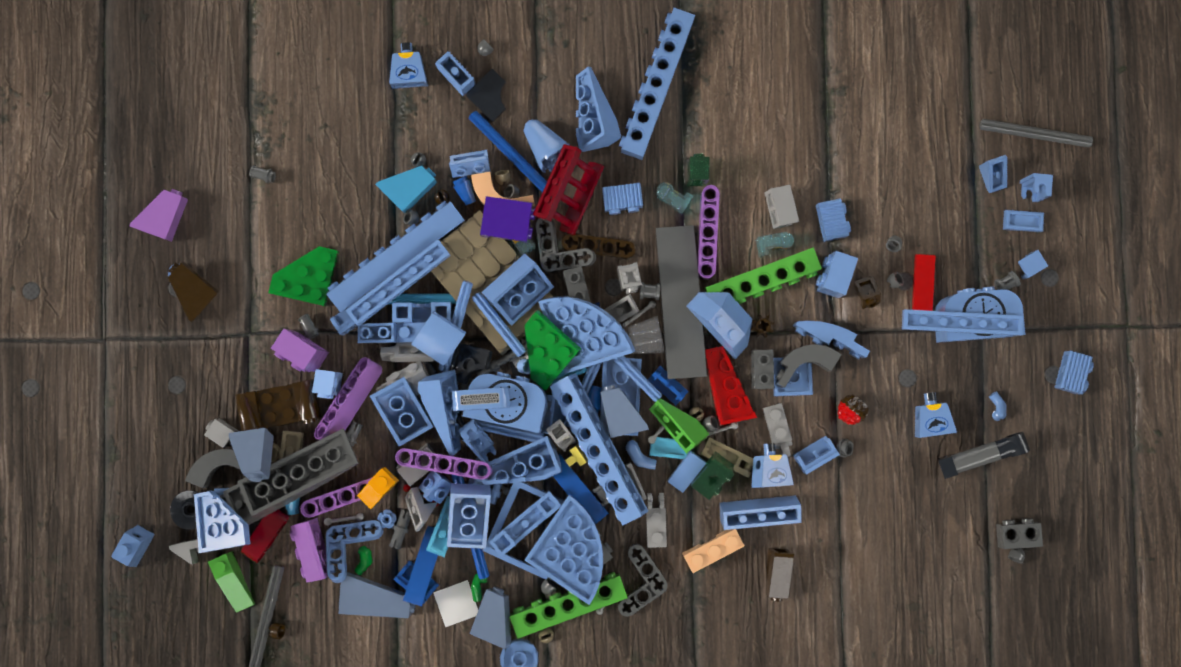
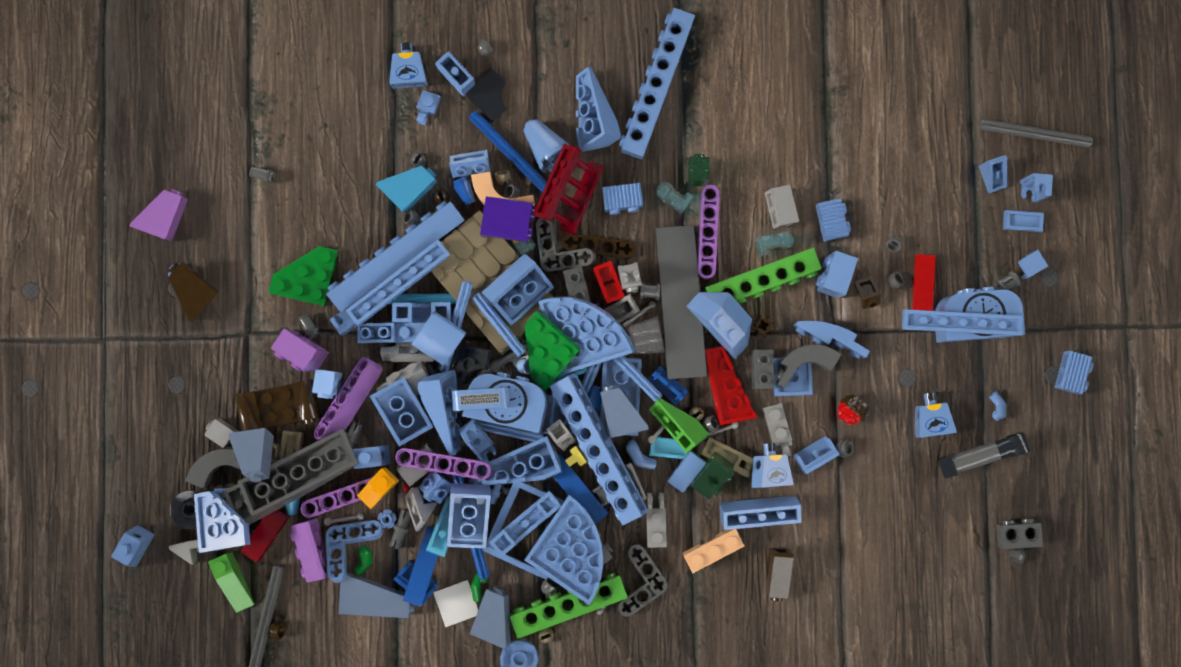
(372, 456): none -> medium blue torso
(427, 105): none -> medium blue plate
(608, 282): none -> red brick

